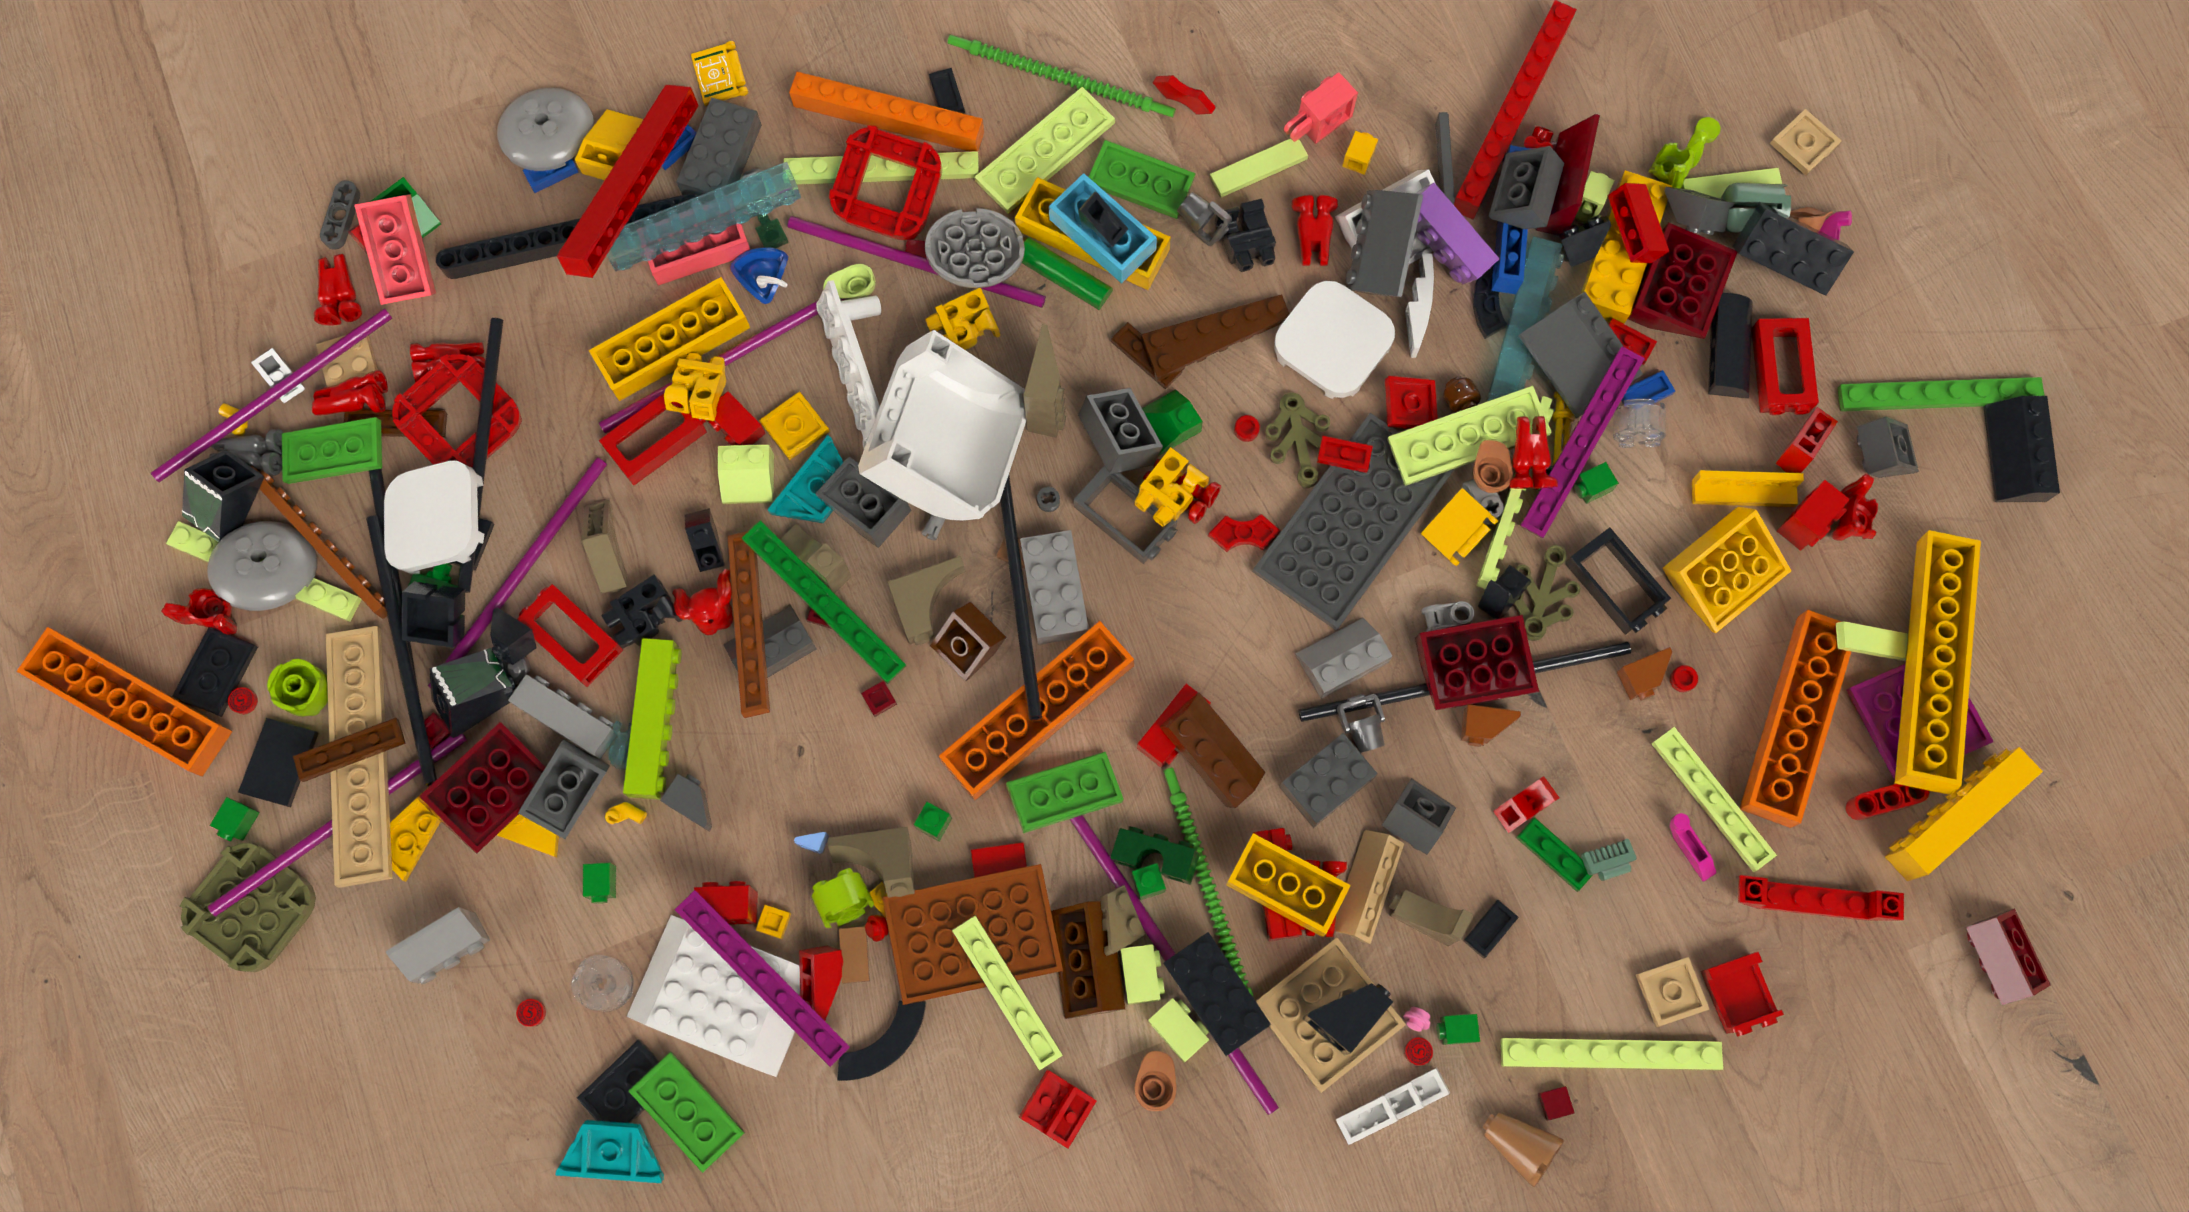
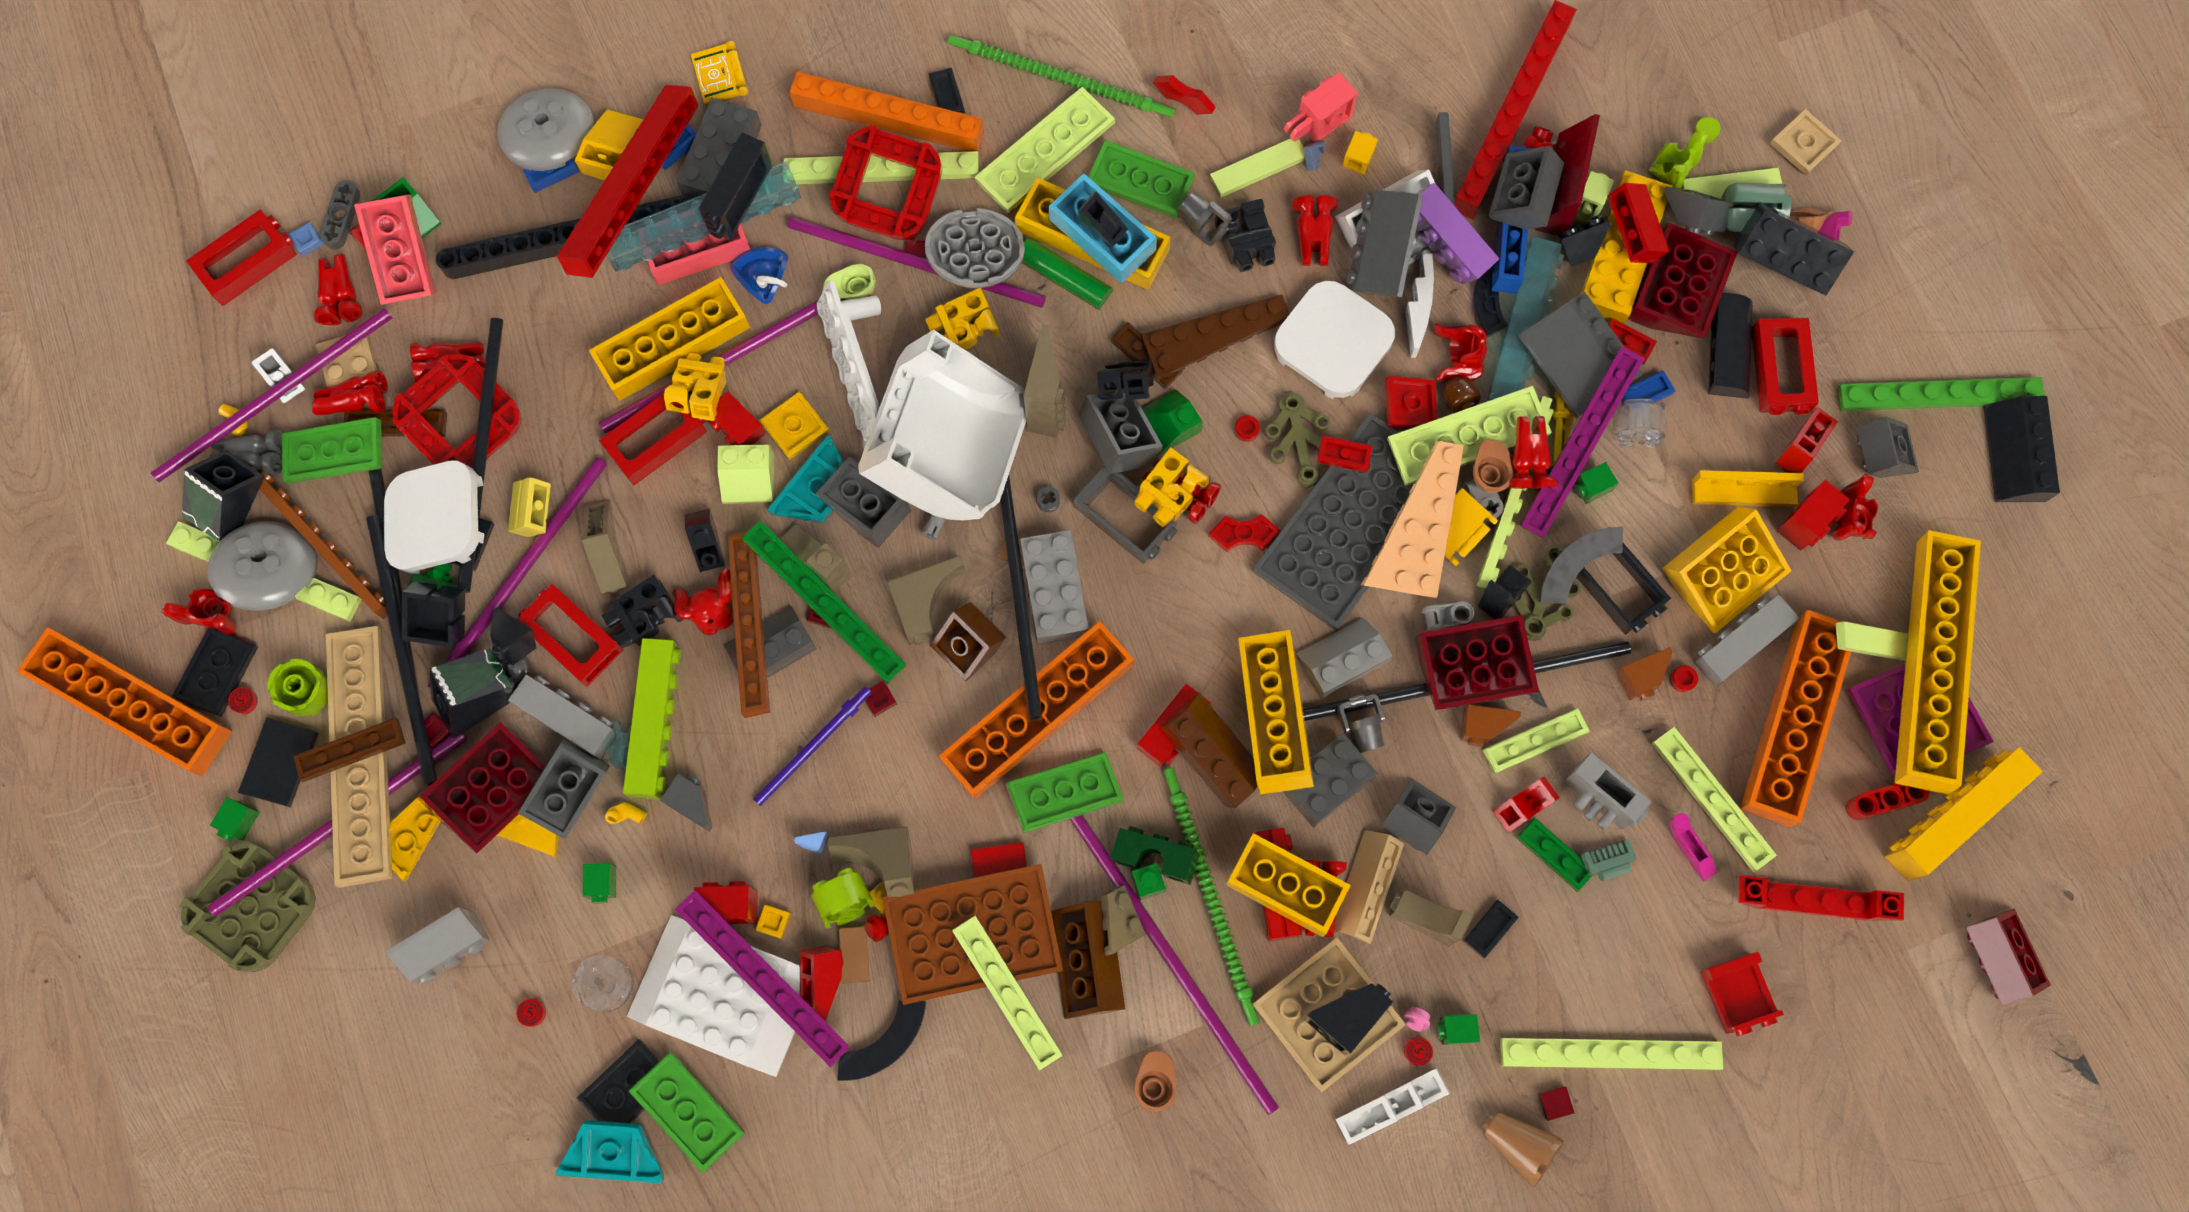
(250, 270): none -> red piece
(306, 239): none -> medium blue tile
(529, 507): none -> light yellow brick
(735, 187): none -> black window
(770, 232): clear green plate -> none
(848, 709): none -> dark purple bar
(933, 821): green brick -> none
(1057, 1109): red slope -> none
(1132, 376): none -> black hips
(1141, 974): yellowish green brick -> none
(1179, 1029): yellowish green brick -> none
(1217, 994): black brick -> none
(1275, 712): none -> yellow brick
(1313, 154): none -> sand blue tile
(1418, 537): none -> light nougat wing
(1466, 351): none -> red hair
(1536, 741): none -> yellowish green tile
(1575, 558): none -> flat silver tile
(1606, 794): none -> light grey piece
(1672, 992): tan plate -> none
(1747, 640): none -> light grey brick

